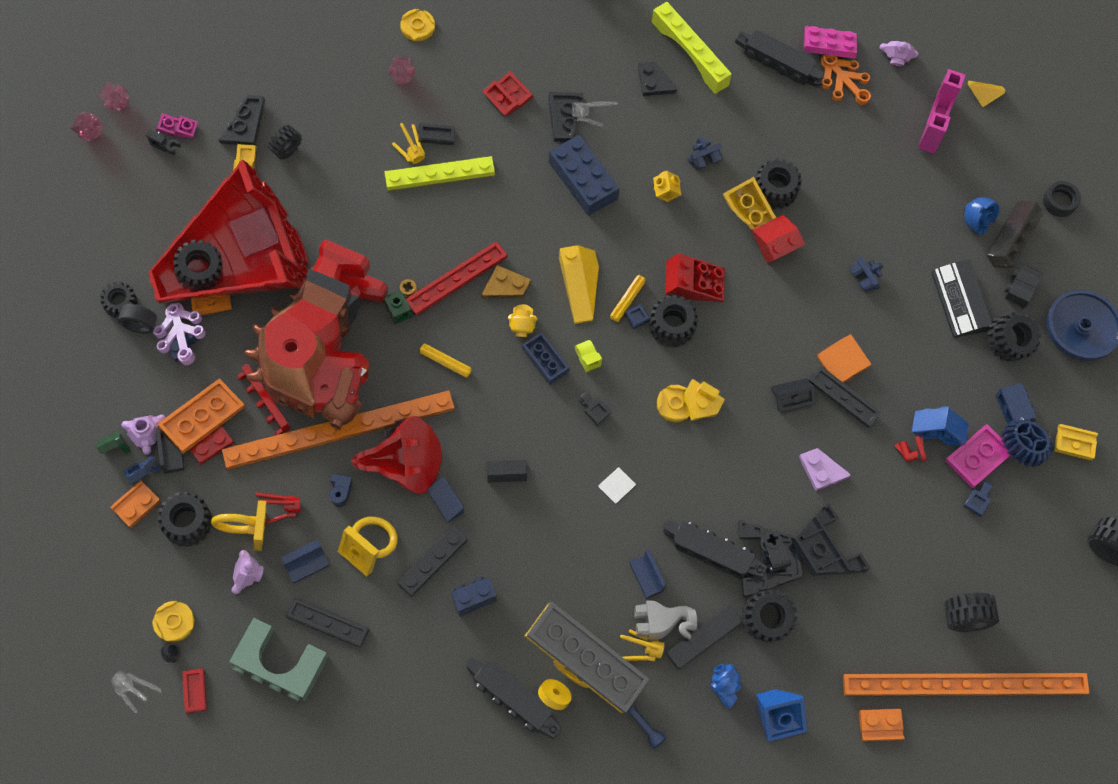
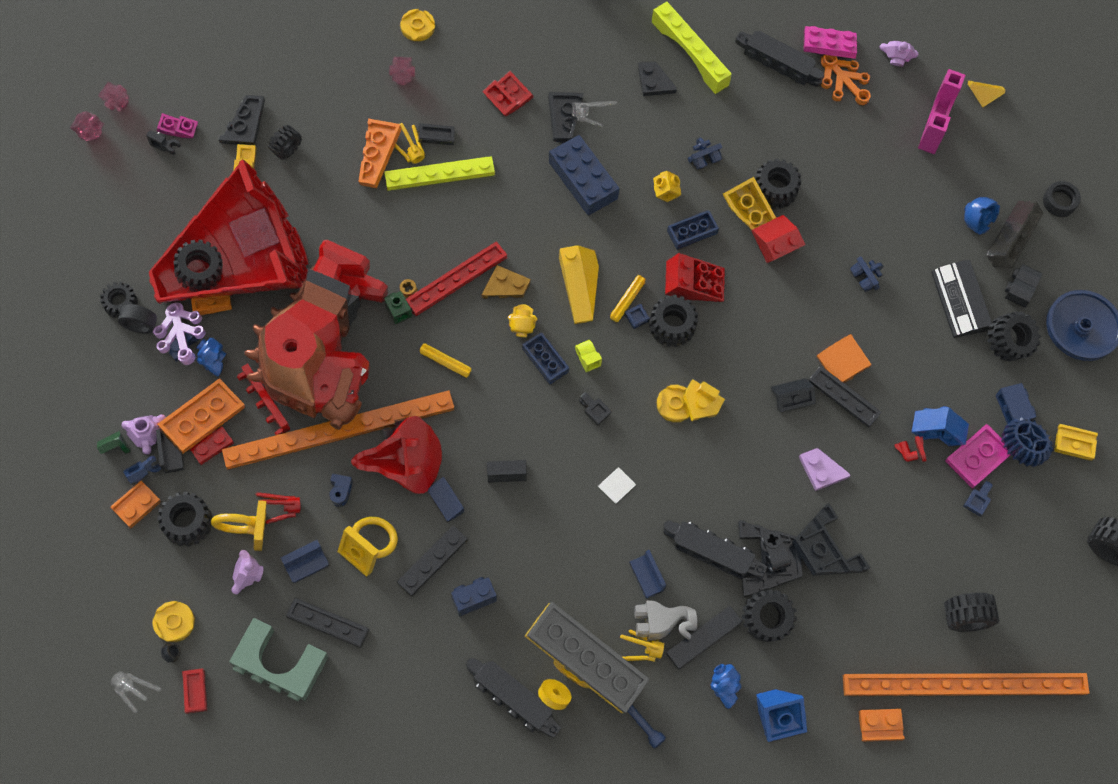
(211, 355): none -> blue head
(379, 146): none -> orange wing
(692, 229): none -> dark blue piece

